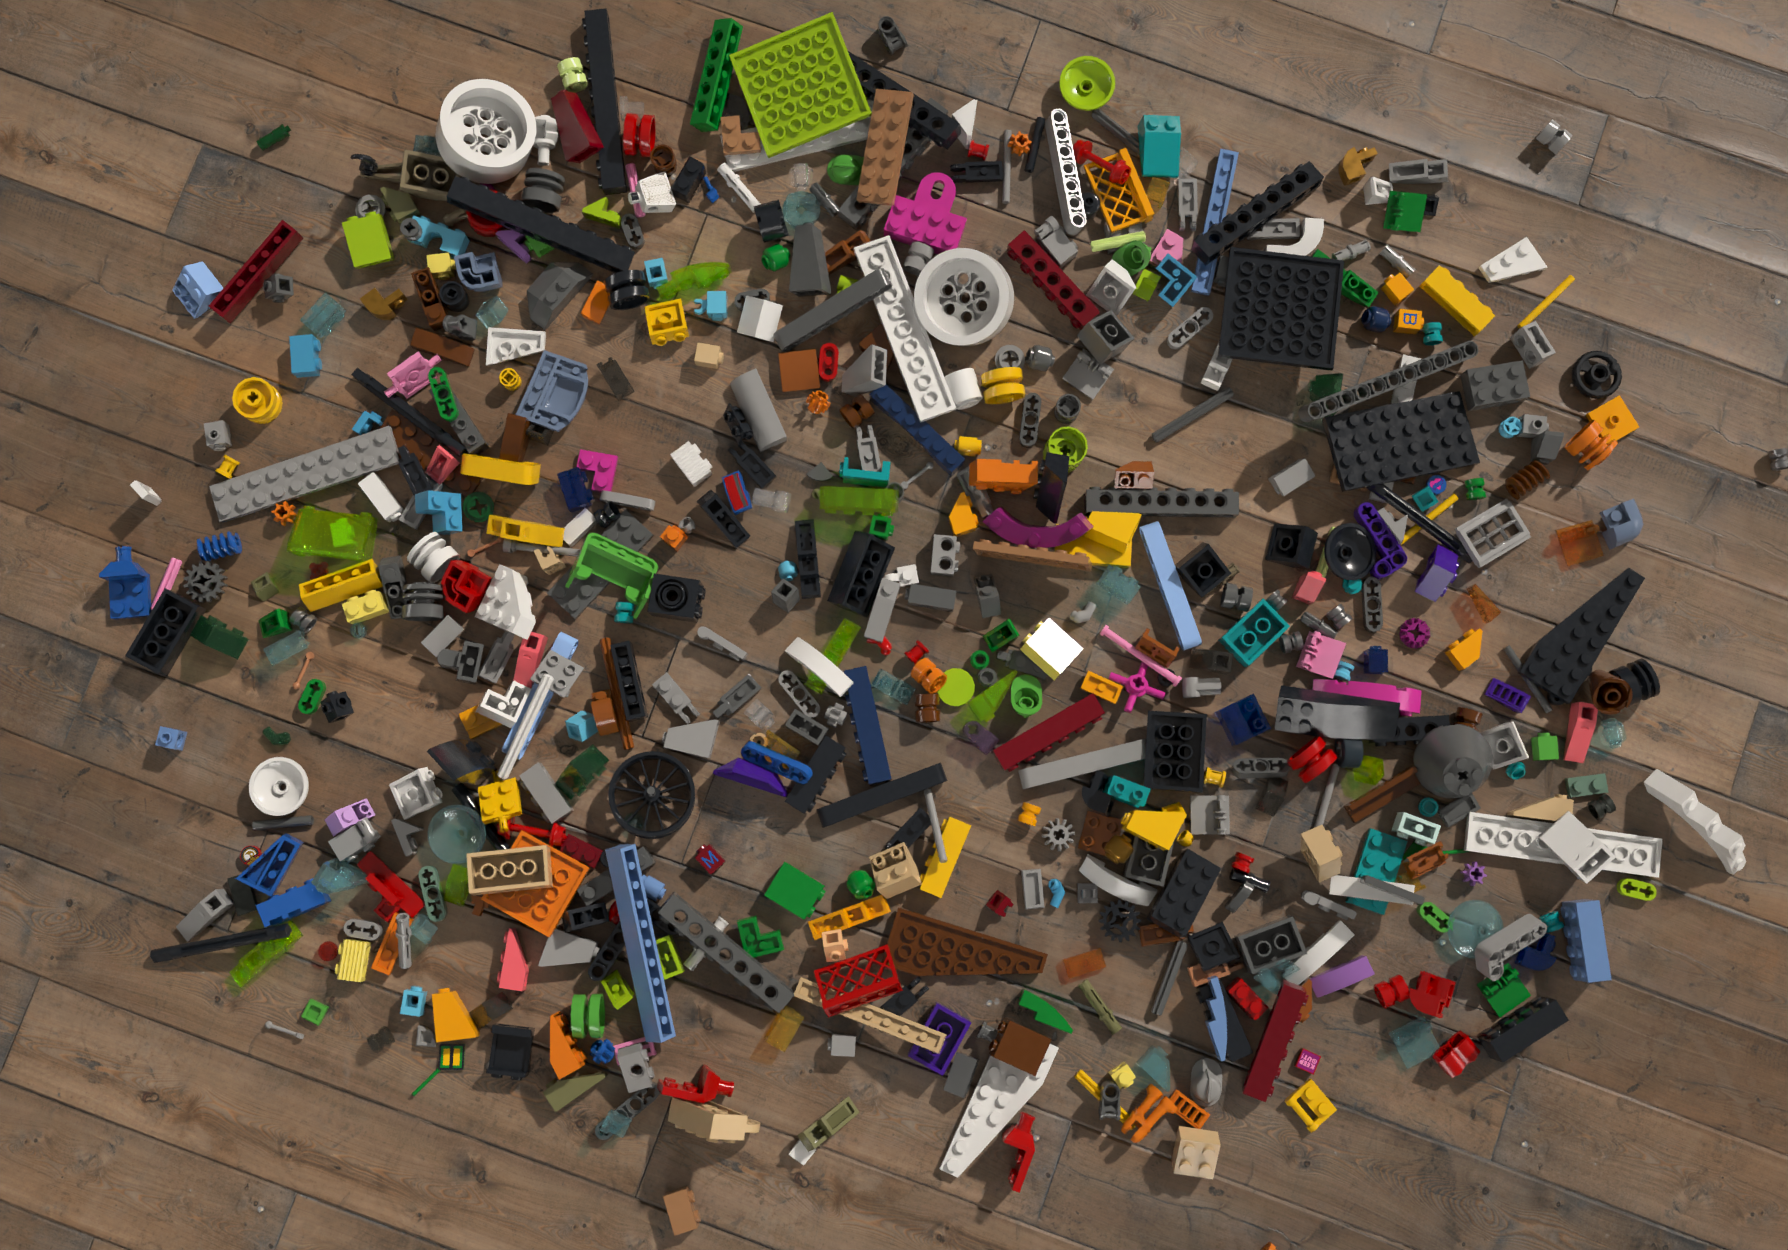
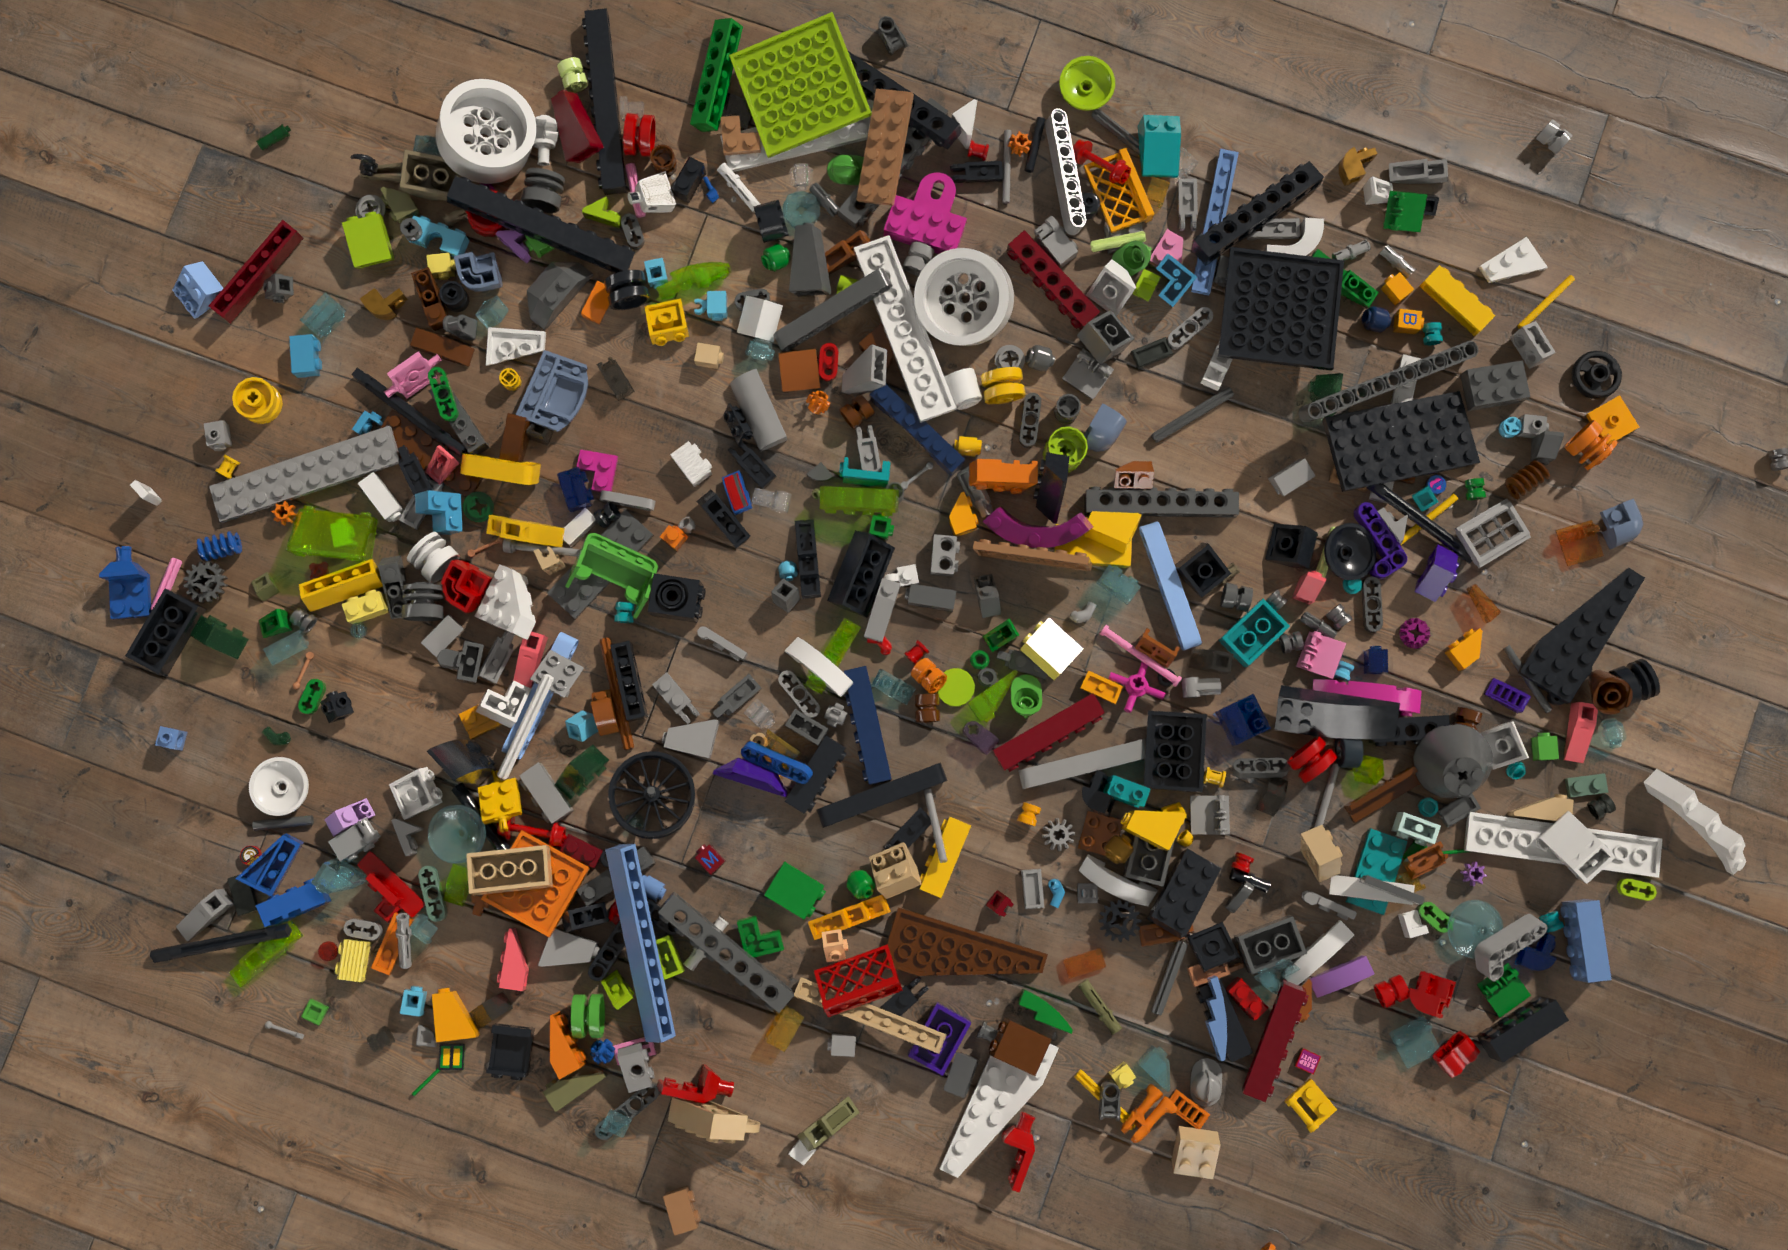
(760, 351): none -> clear light blue head
(1104, 429): none -> sand blue brick
(1151, 353): none -> pearl dark grey tile
(1412, 924): none -> white panel

